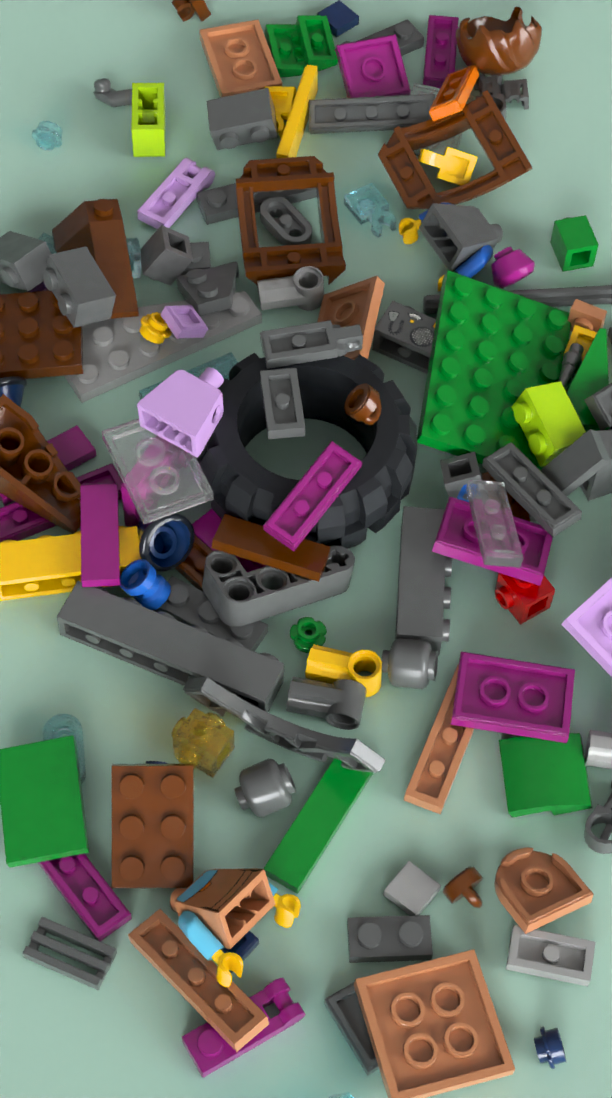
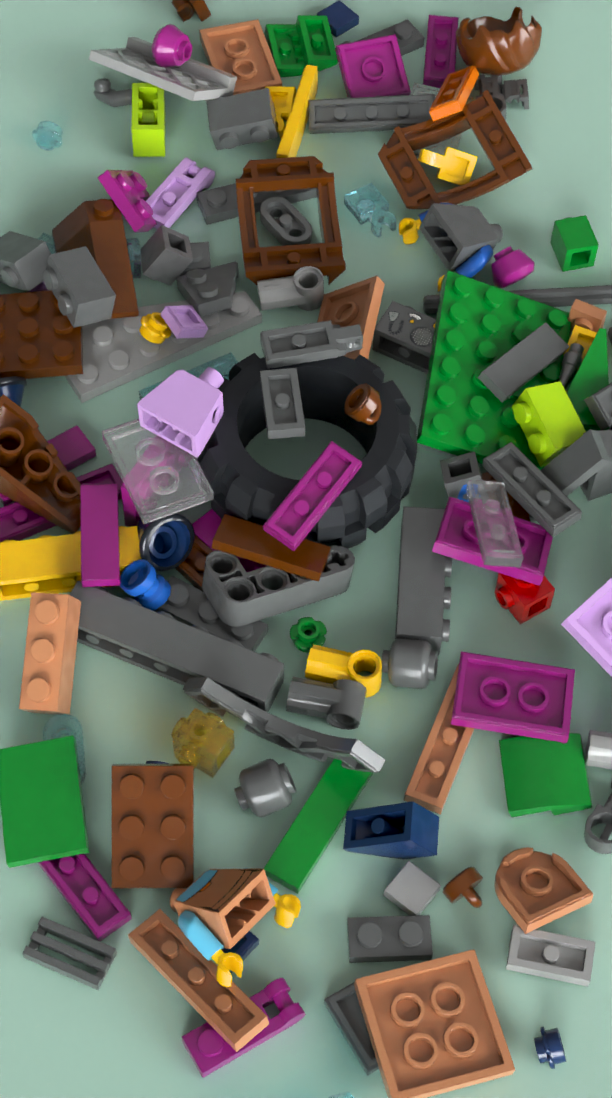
(50, 653): none -> nougat brick
(130, 196): none -> magenta plate
(171, 47): none -> magenta cone
(190, 80): none -> light grey fence
(392, 831): none -> dark blue slope
(523, 362): none -> dark grey tile

